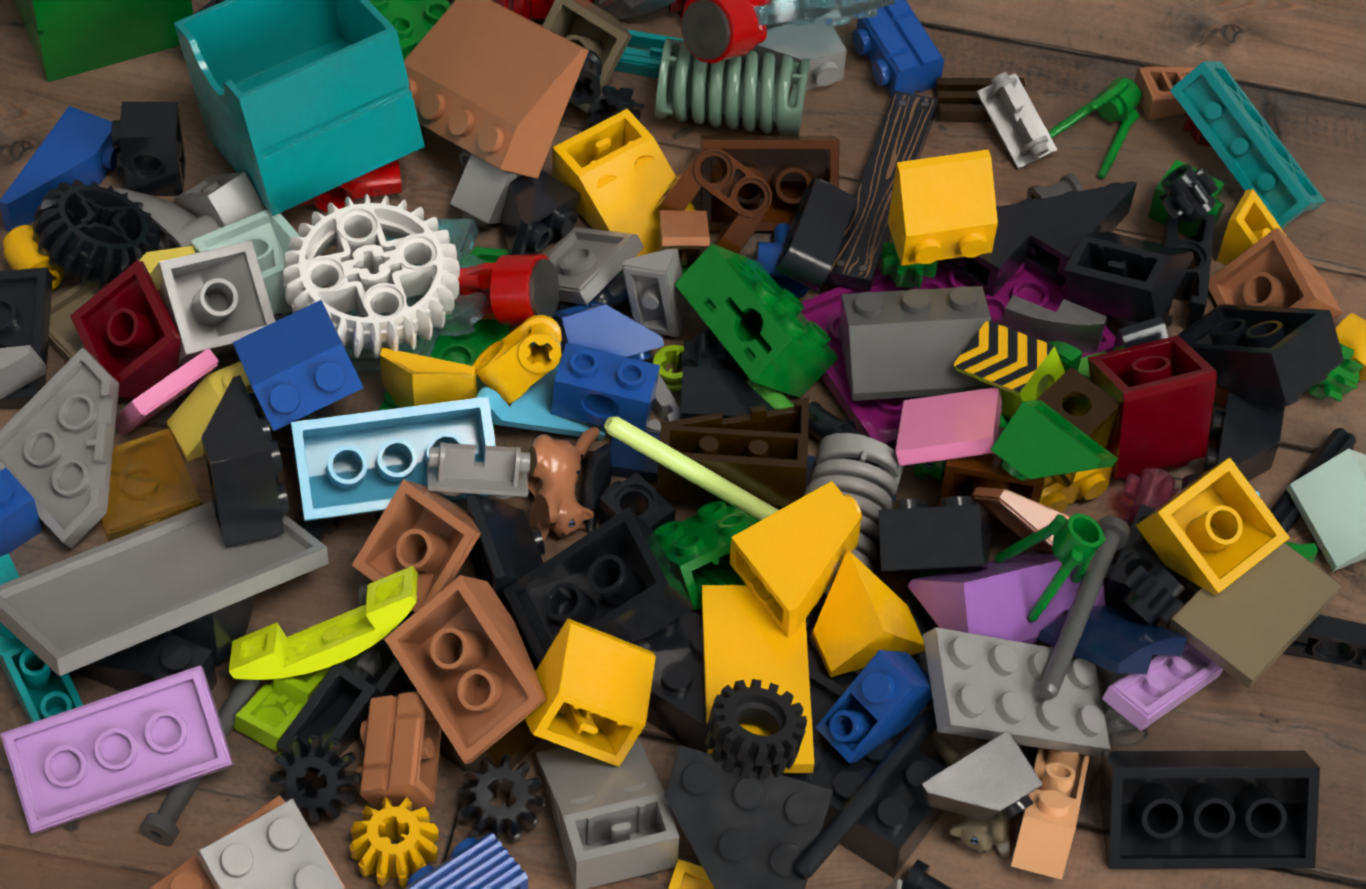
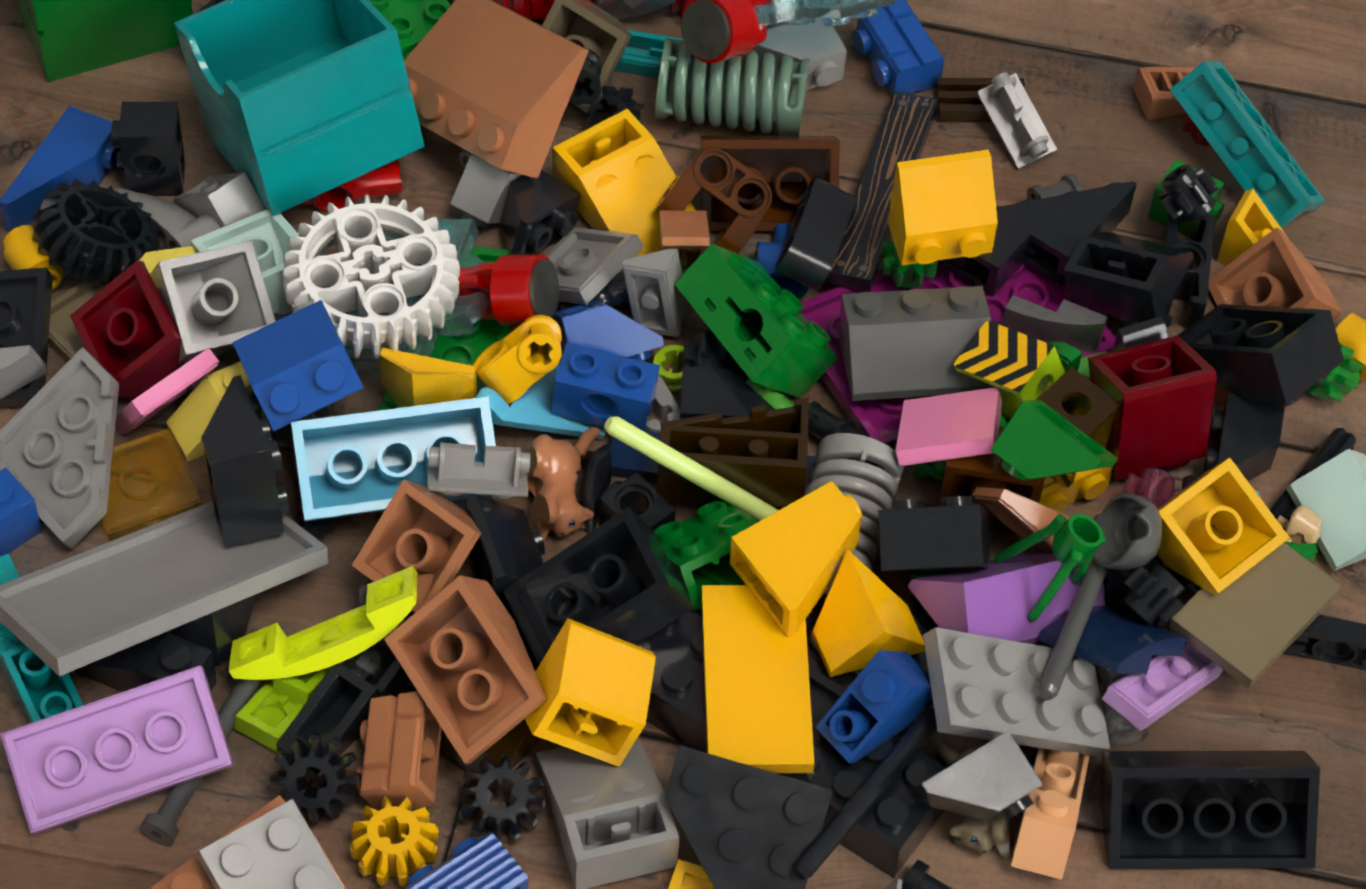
(751, 750): black tyre -> none
(1113, 104): green plant -> none
(1130, 530): none -> dark grey hair
(1302, 526): none -> tan piece

